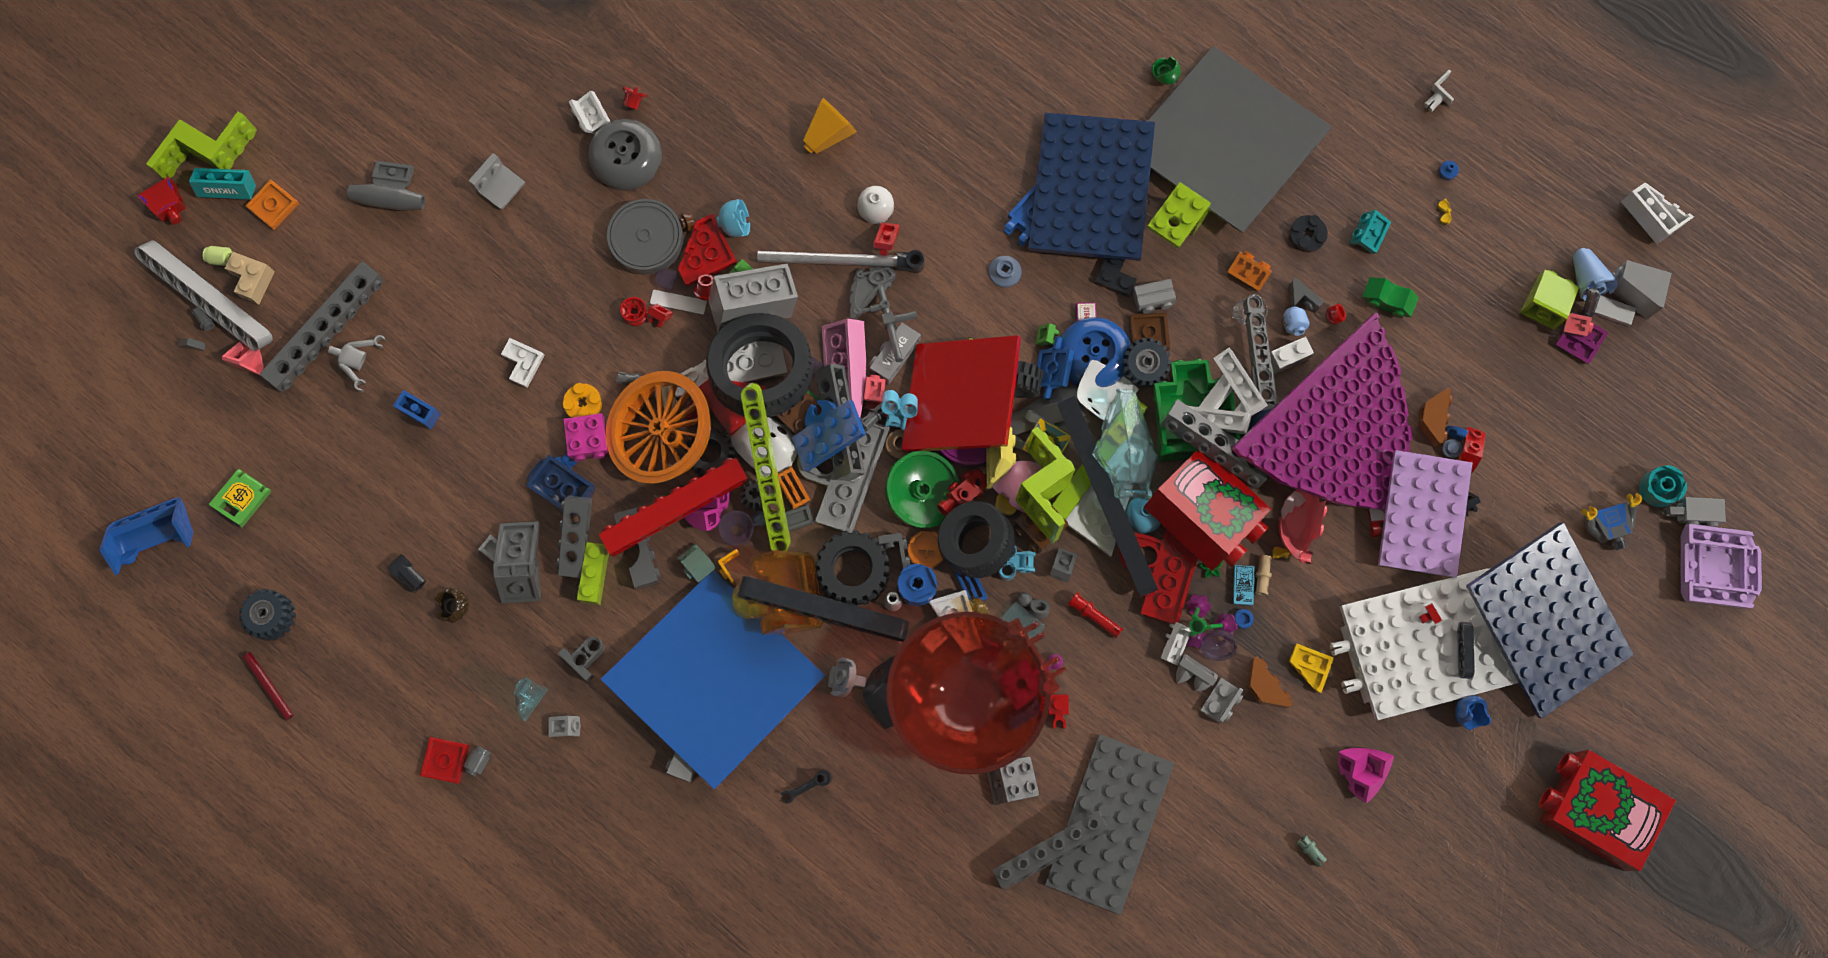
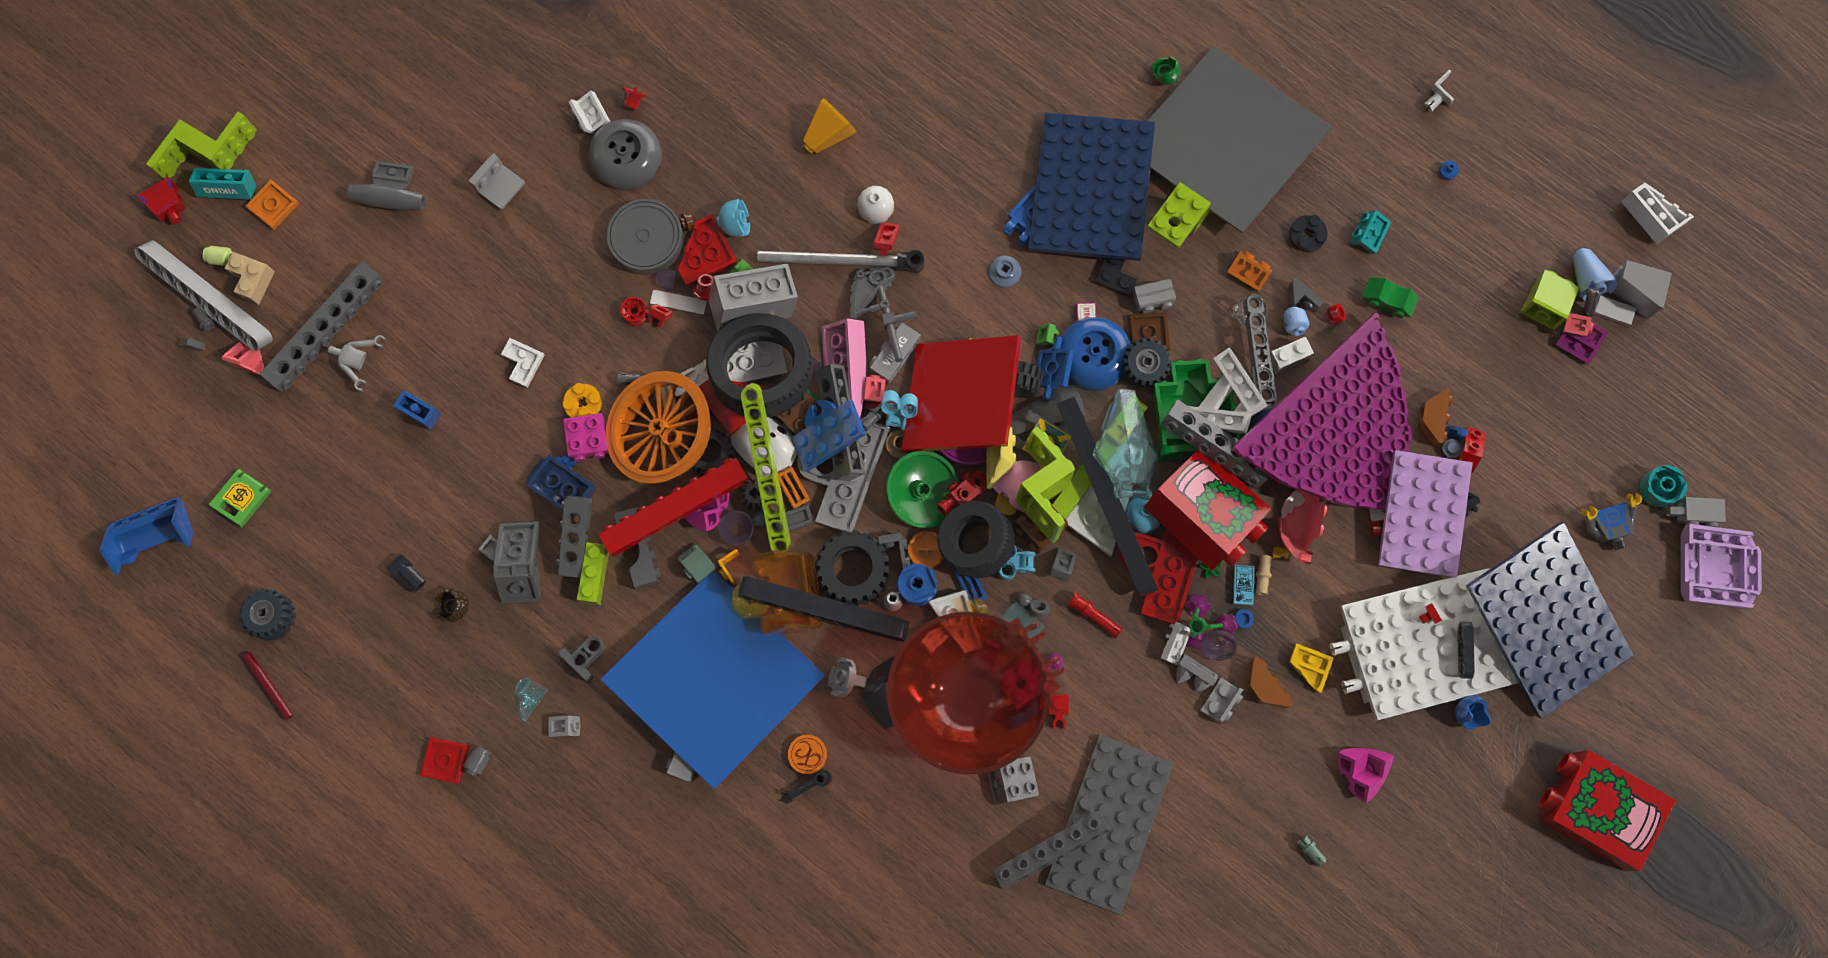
(807, 754): none -> orange tile
(1100, 396): white piece -> none
(1444, 206): yellow piece -> none

